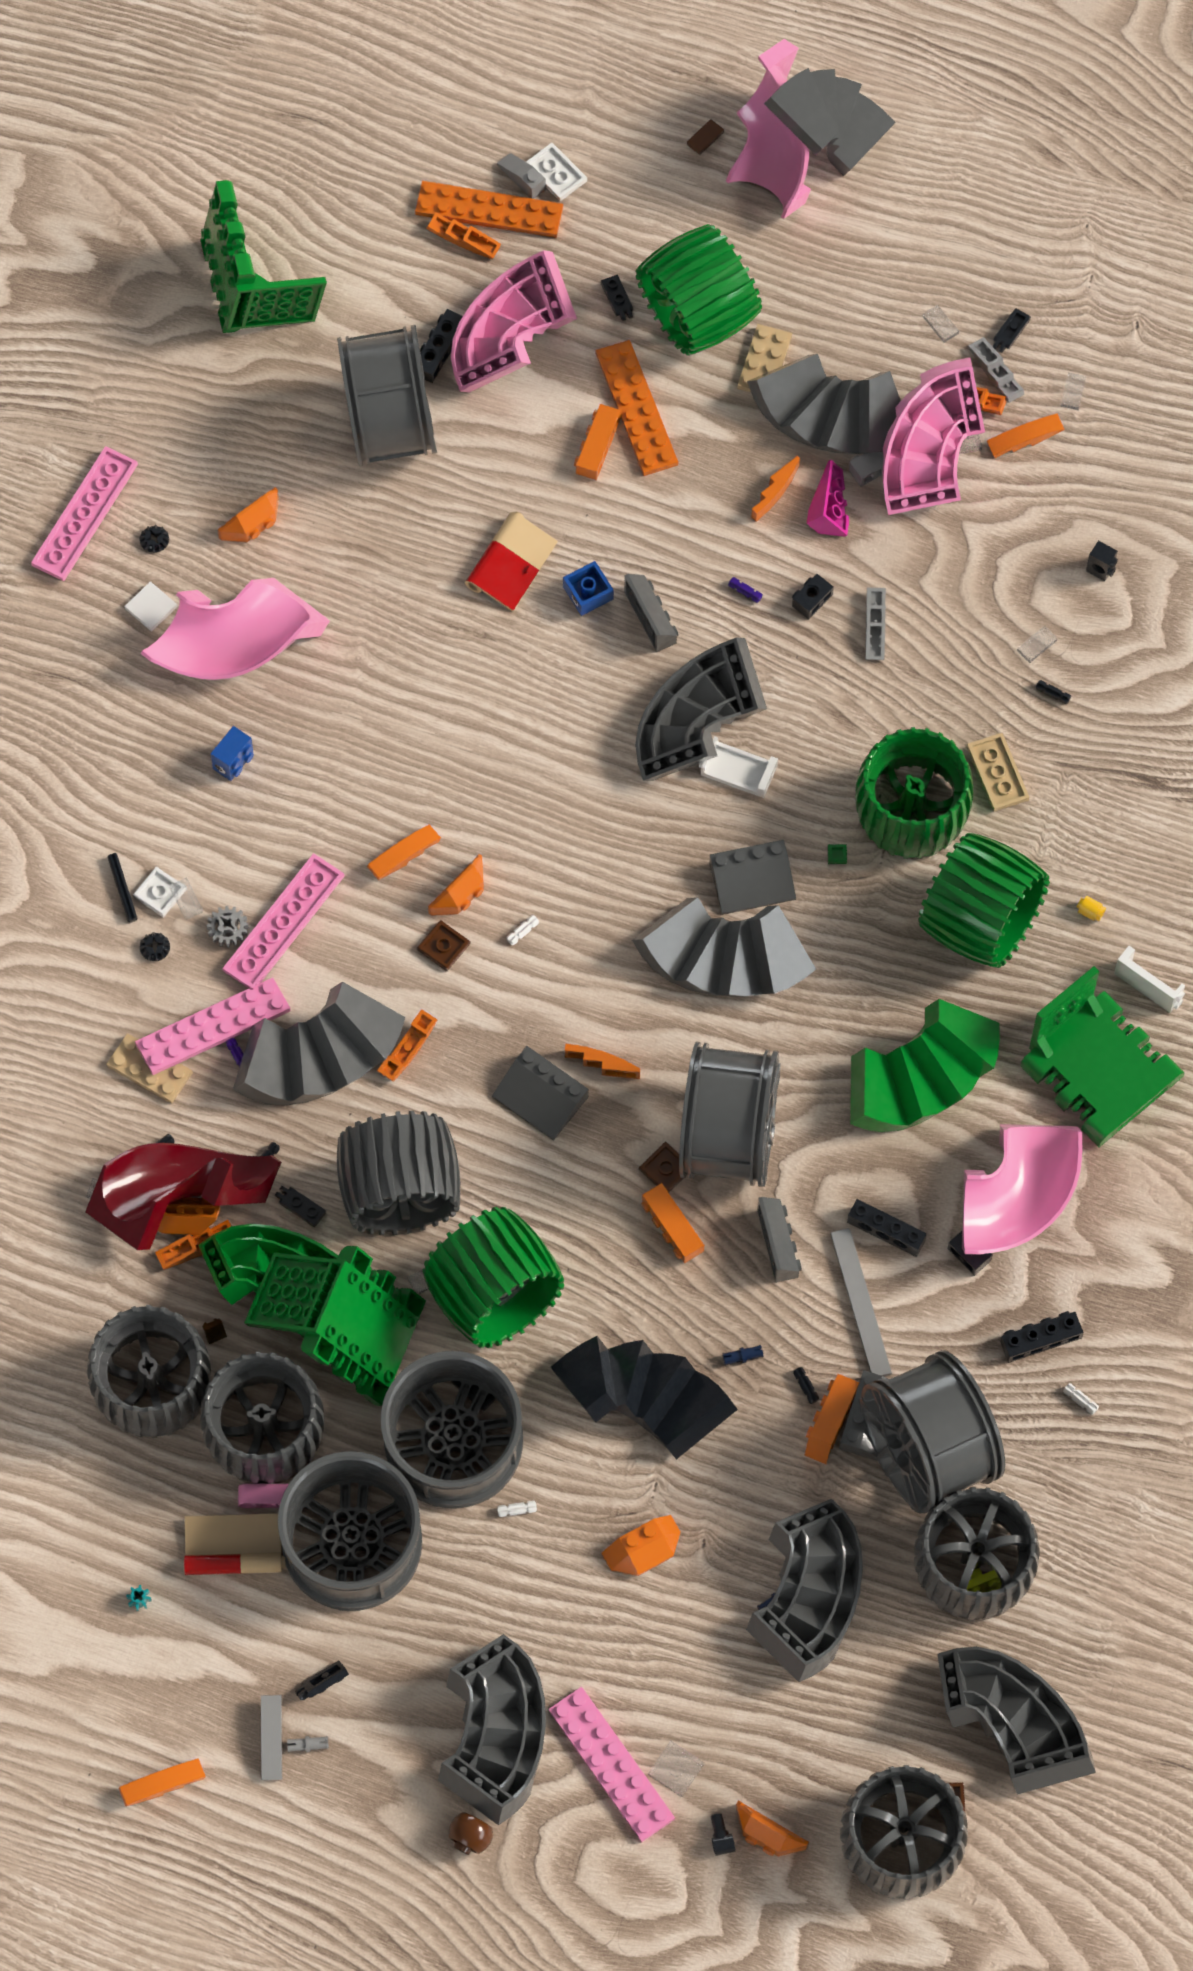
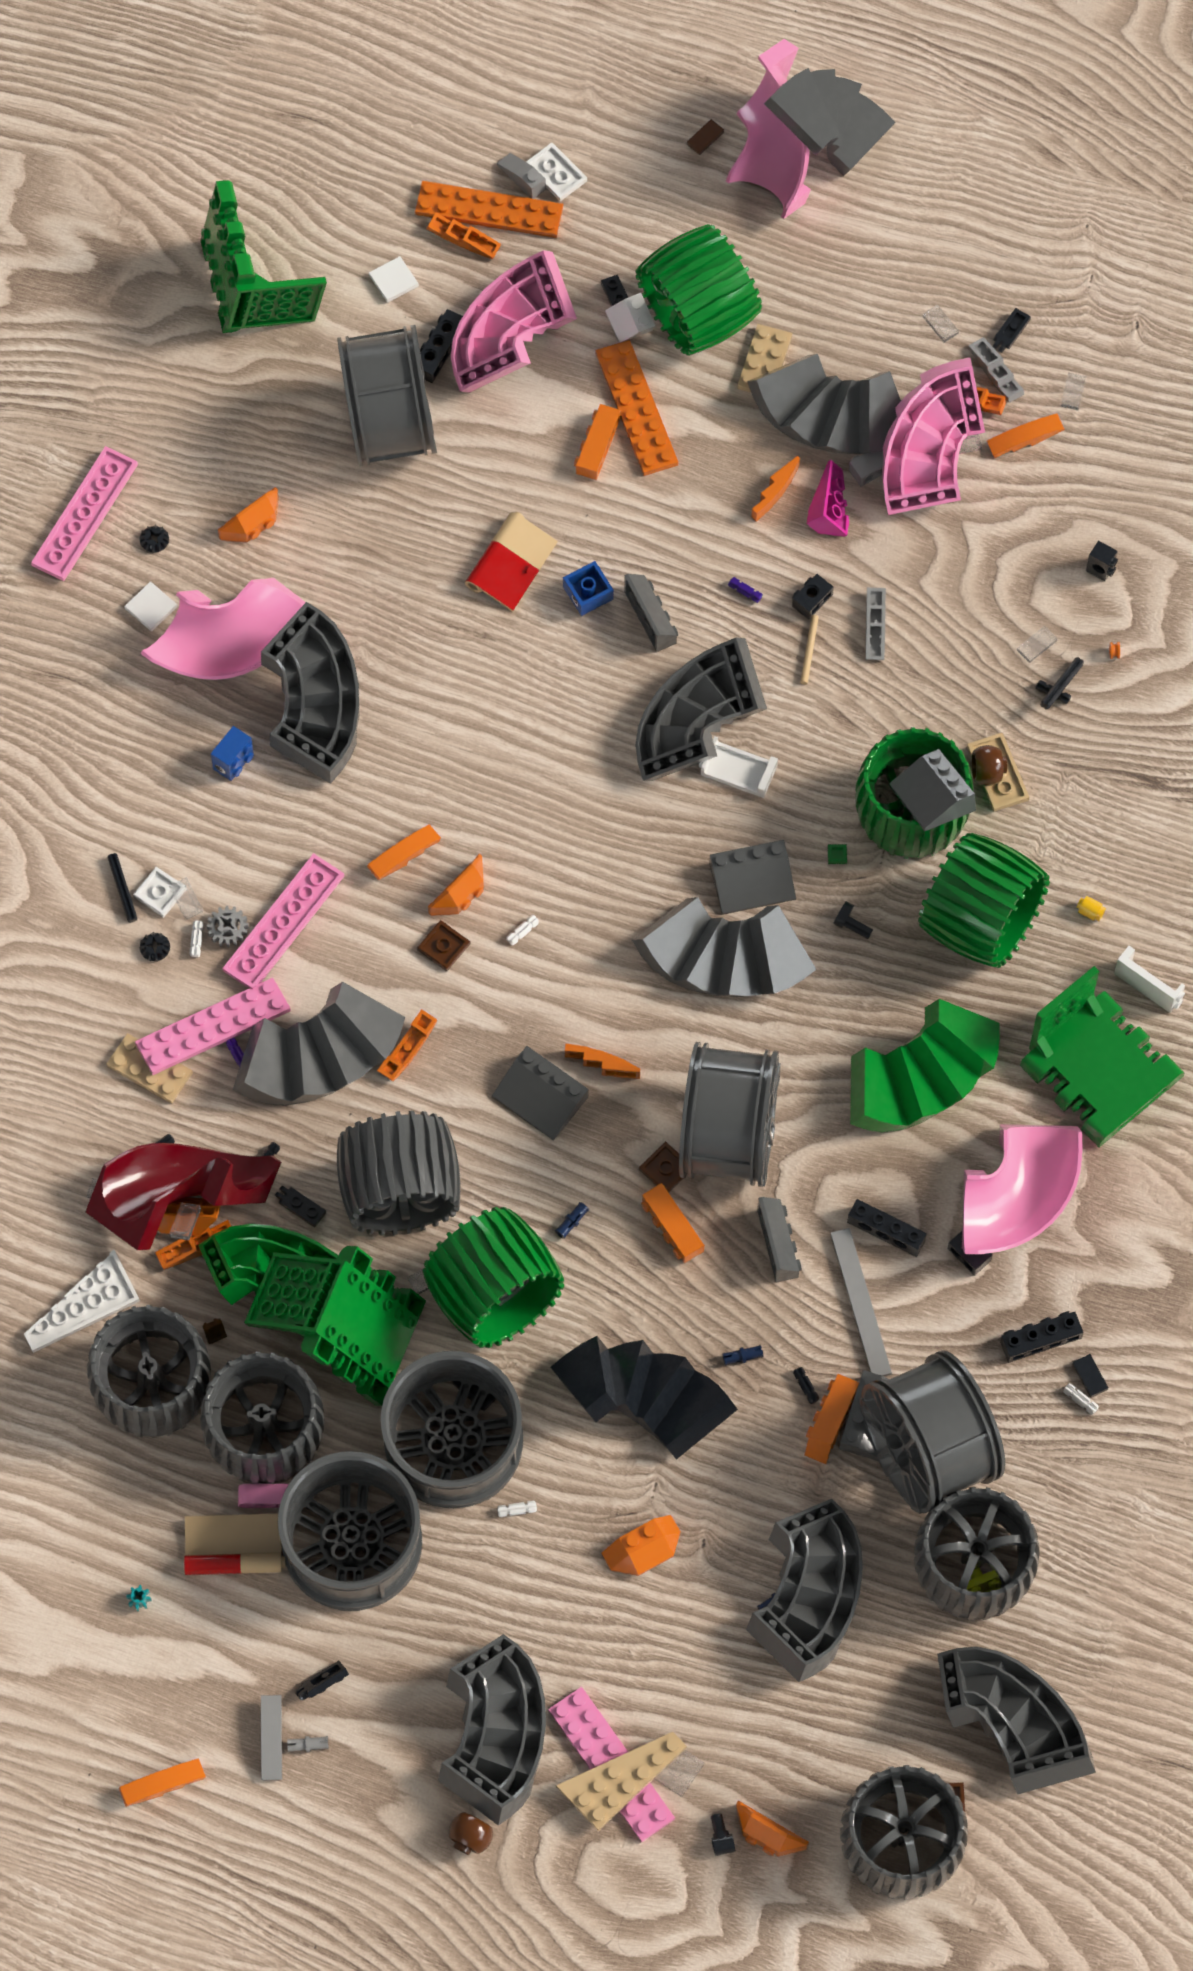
(89, 1301): none -> white wing
(185, 1221): none -> clear tile
(196, 938): none -> white axle
(318, 692): none -> dark grey piece
(393, 279): none -> white tile
(572, 1220): none -> dark blue pin
(611, 1786): none -> tan wing
(630, 318): none -> white slope
(809, 650): none -> tan bar
(844, 919): none -> black piece
(933, 791): none -> dark grey slope
(988, 765): none -> reddish brown wheel
(1062, 683): none -> black axle
(1090, 1375): none -> black tile
(1114, 650): none -> orange bush

